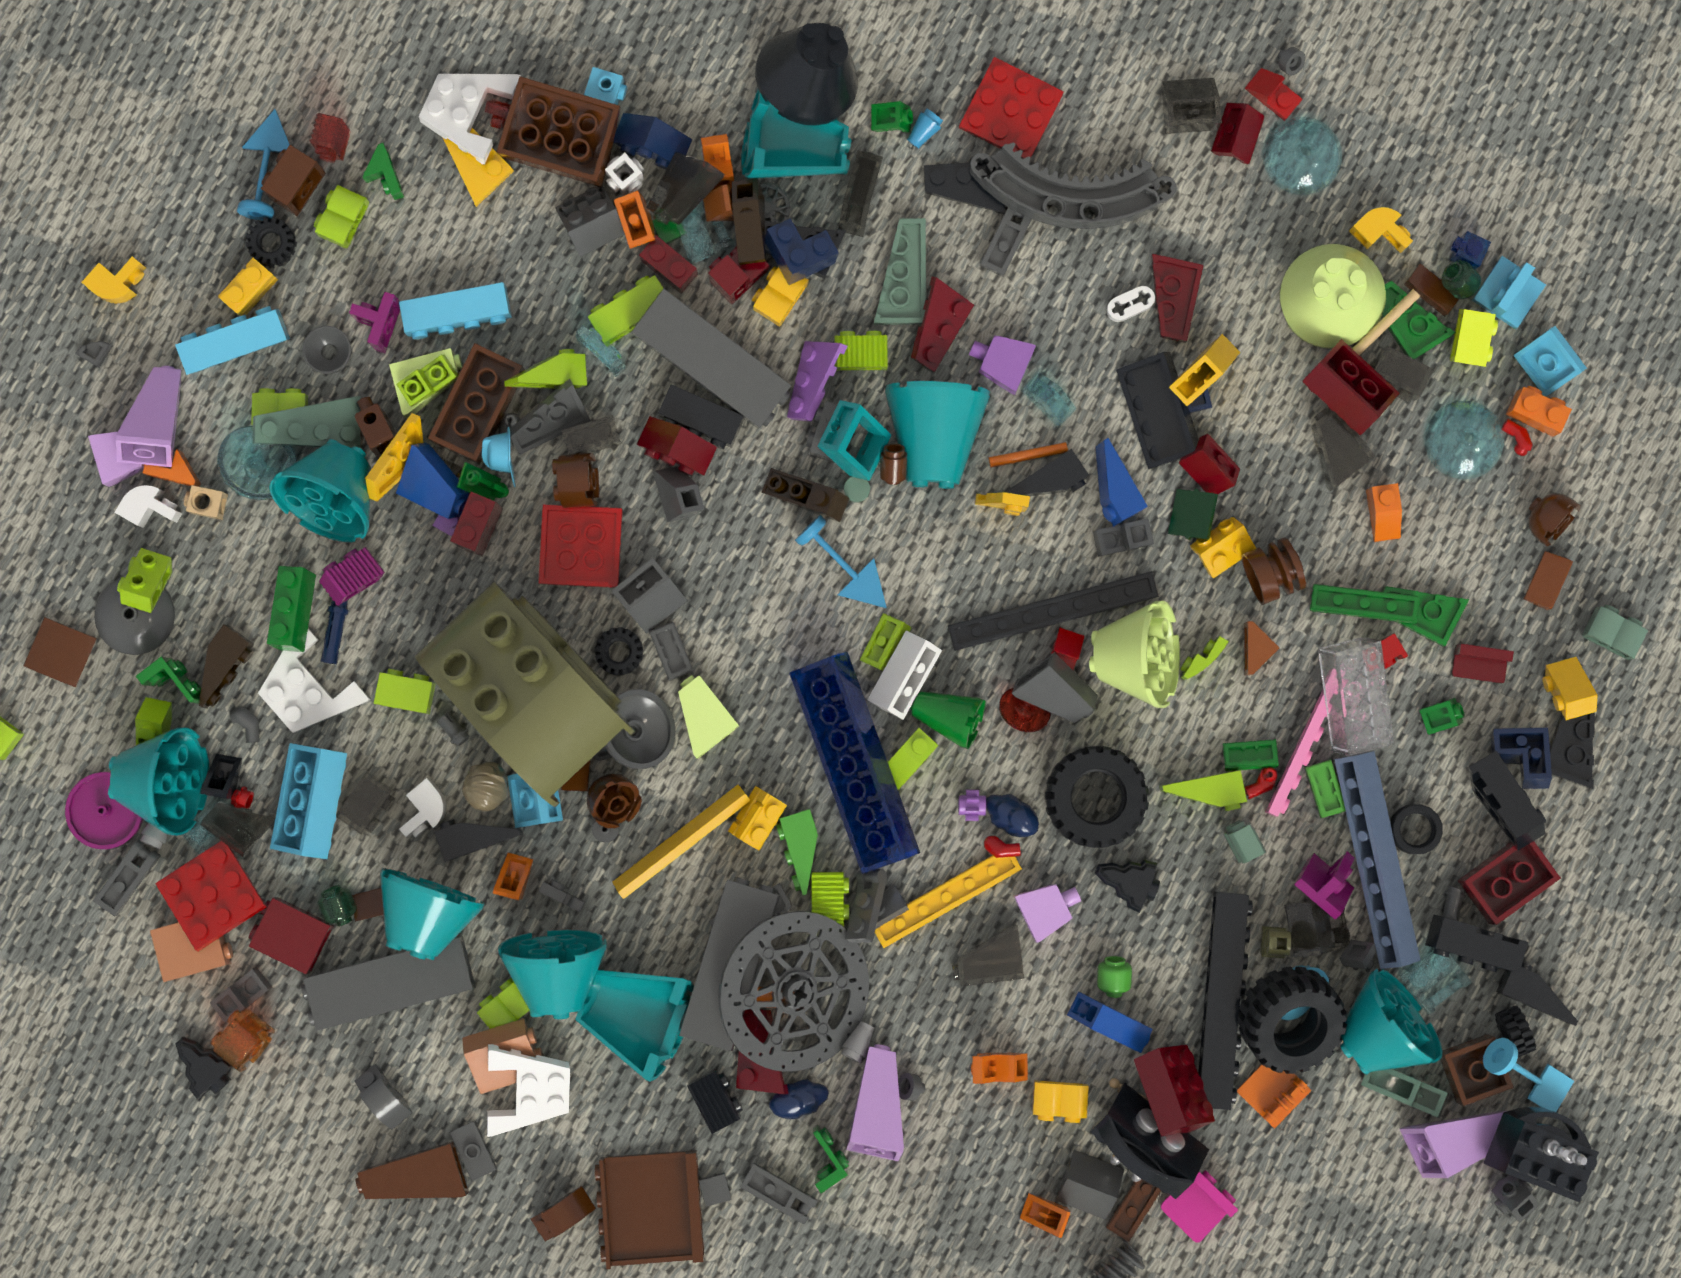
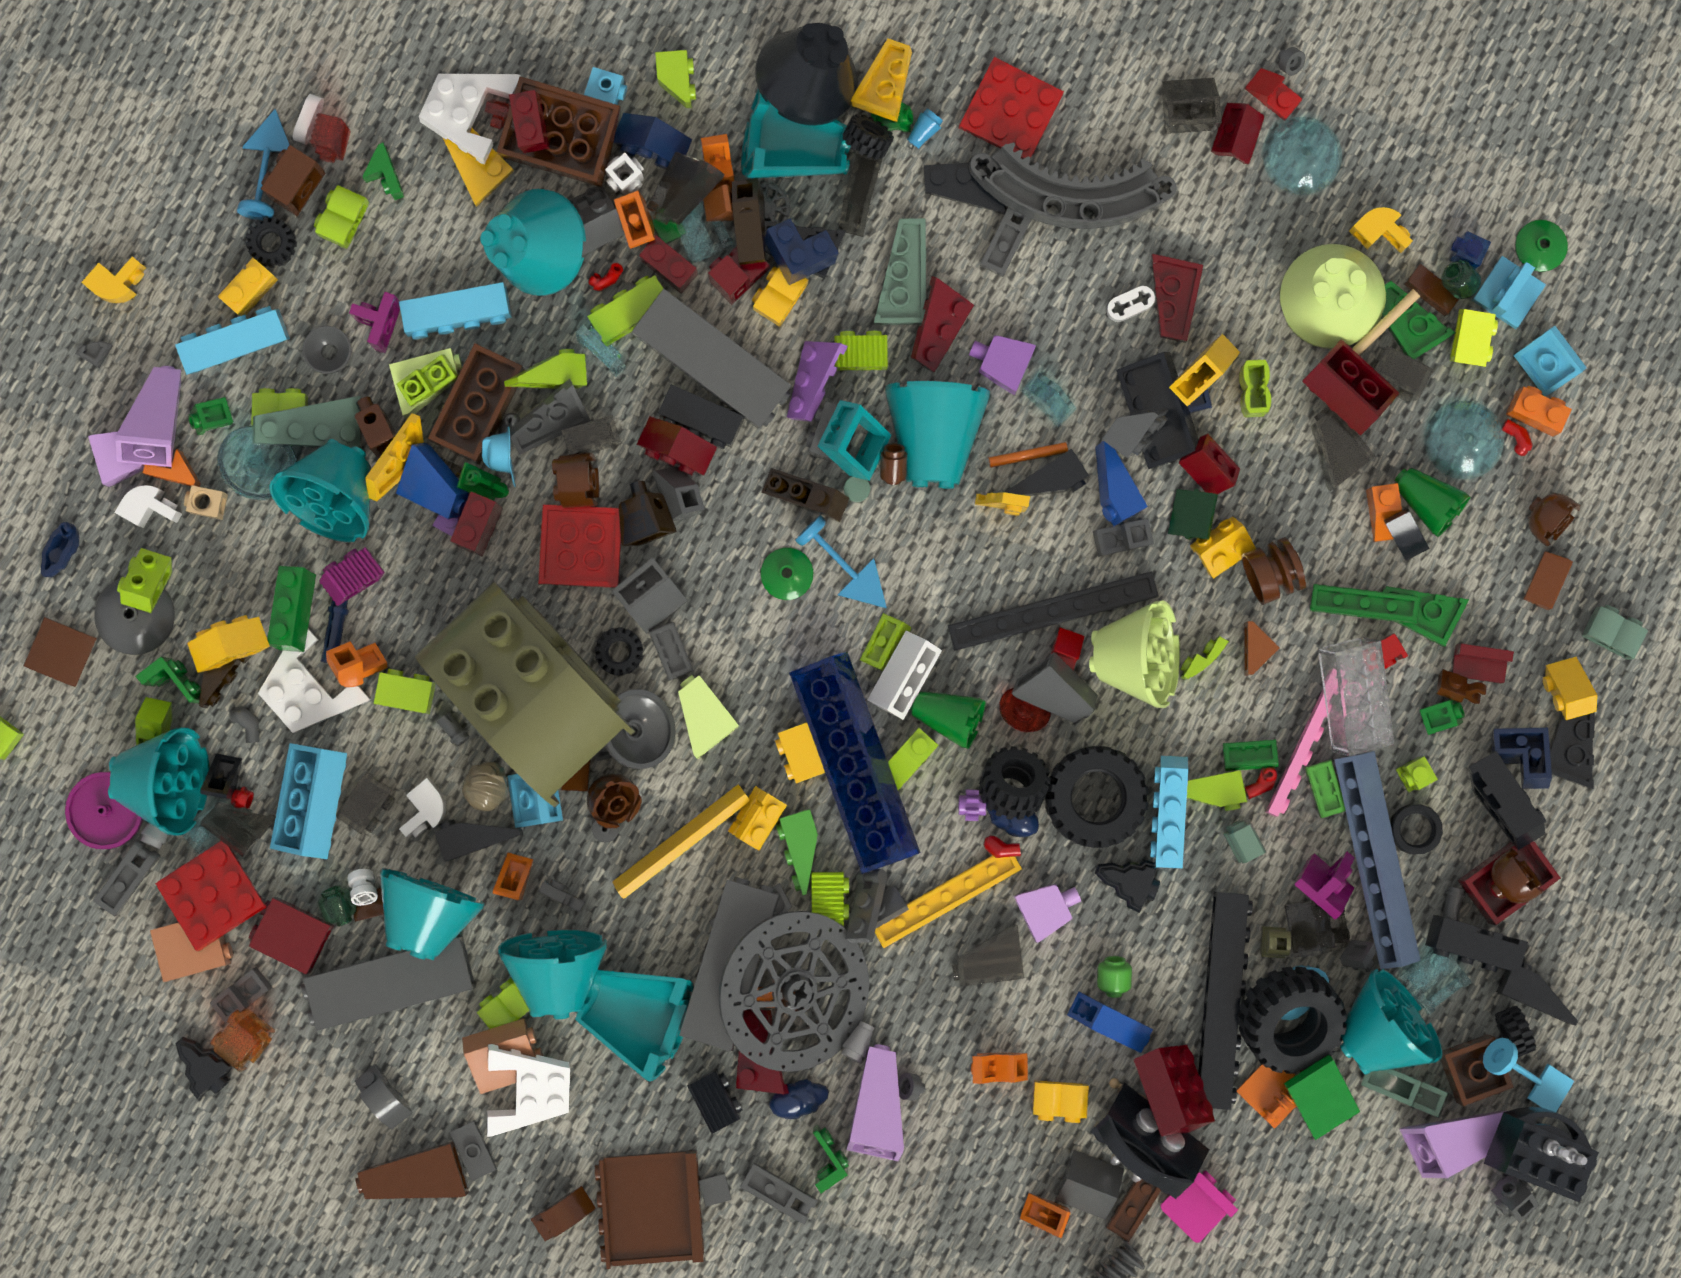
(59, 549): none -> dark blue arm
(210, 415): none -> green bracket
(227, 642): none -> yellow brick
(306, 120): none -> white beam
(353, 665): none -> orange brick
(362, 887): none -> white wheel
(529, 121): none -> dark red brick
(536, 242): none -> teal cone
(611, 277): none -> red arm
(644, 517): none -> dark brown torso
(673, 75): none -> lime slope
(790, 587): none -> green dish
(800, 753): none -> yellow brick
(867, 136): none -> black tyre
(885, 81): none -> yellow wing
(1009, 799): none -> black tyre
(1132, 430): none -> dark grey slope
(1171, 806): none -> medium azure brick
(1253, 381): none -> lime brick
(1322, 1097): none -> green tile
(1406, 534): none -> black slope
(1416, 774): none -> lime brick
(1431, 499): none -> green cone
(1456, 687): none -> reddish brown plate
(1514, 879): none -> reddish brown cylinder
(1529, 248): none -> green dish

